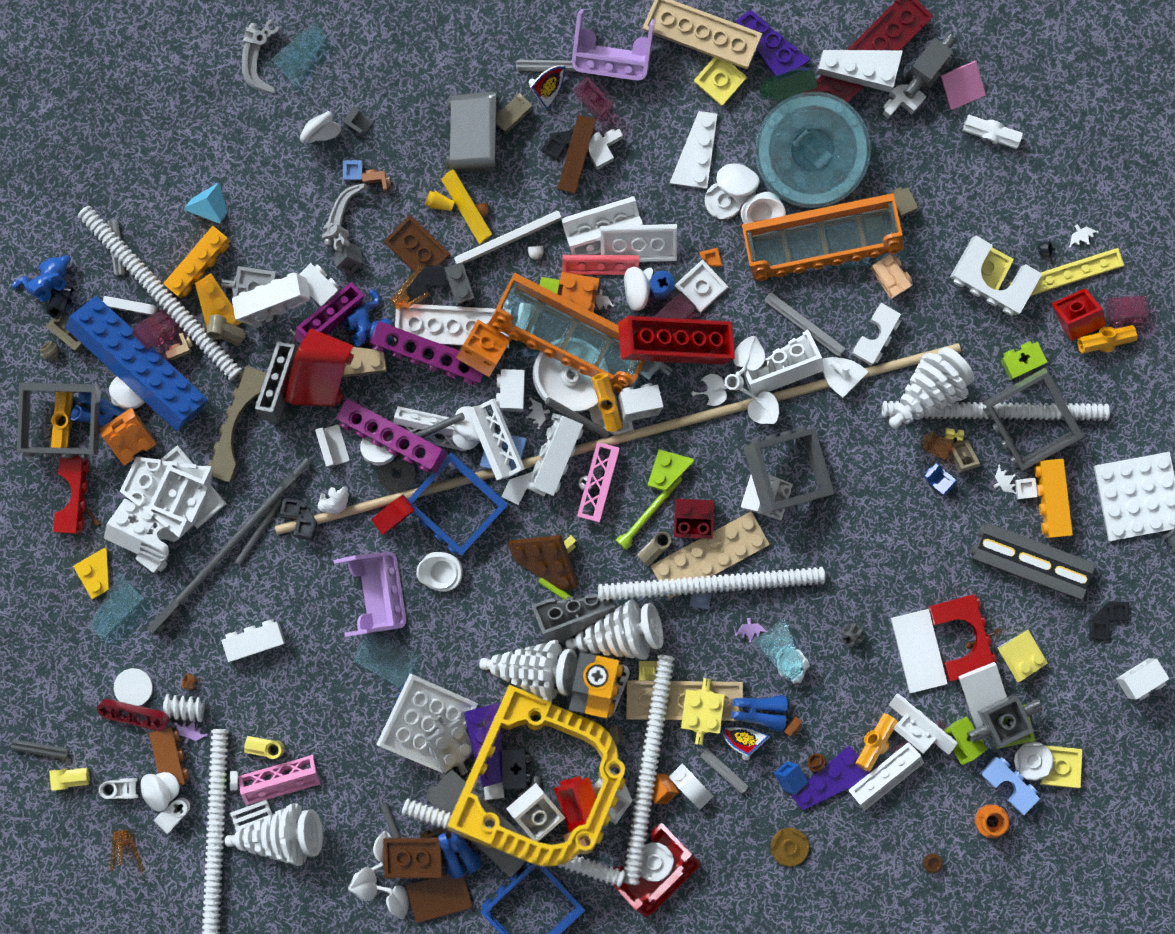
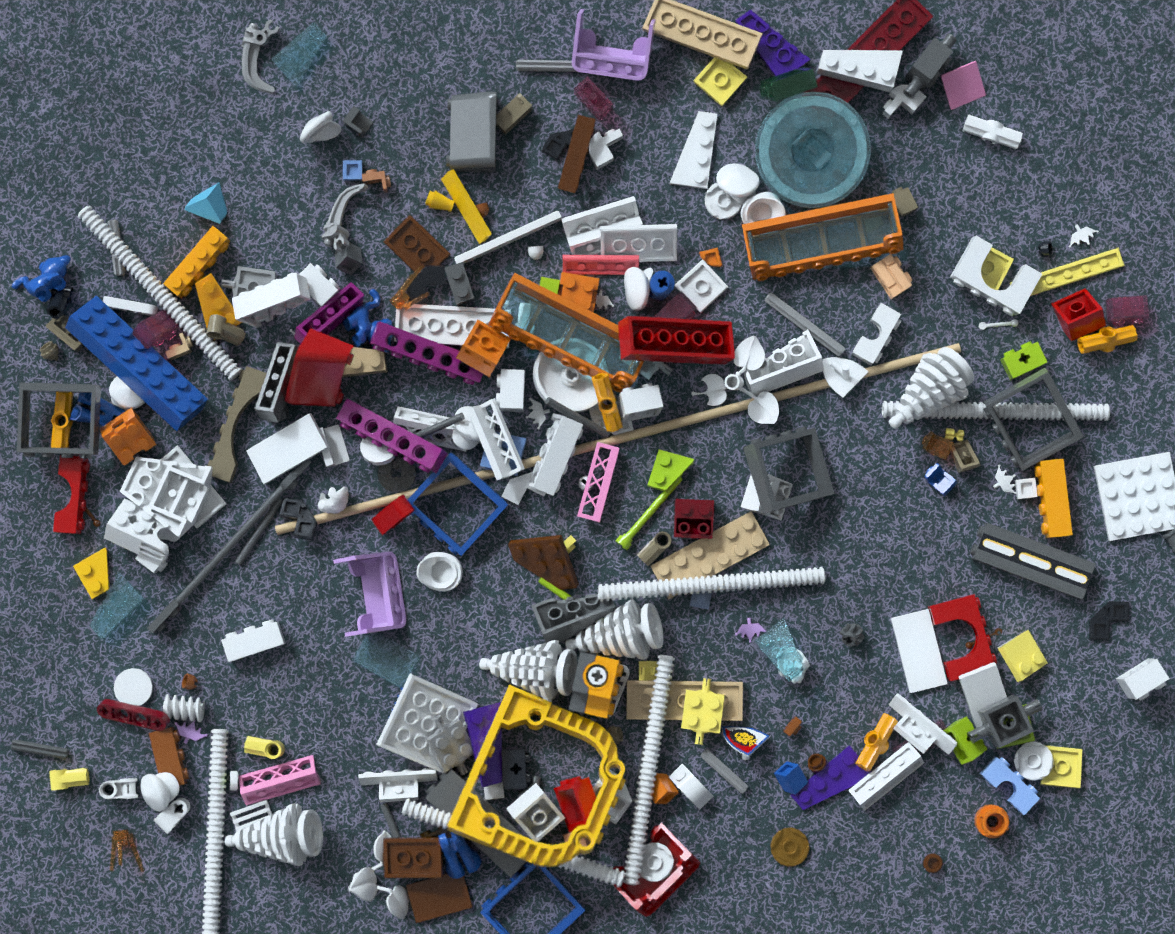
(287, 448): none -> white tile
(398, 785): none -> white bracket
(548, 85): shield -> none
(772, 721): blue piece -> none
(1014, 323): none -> white hinge

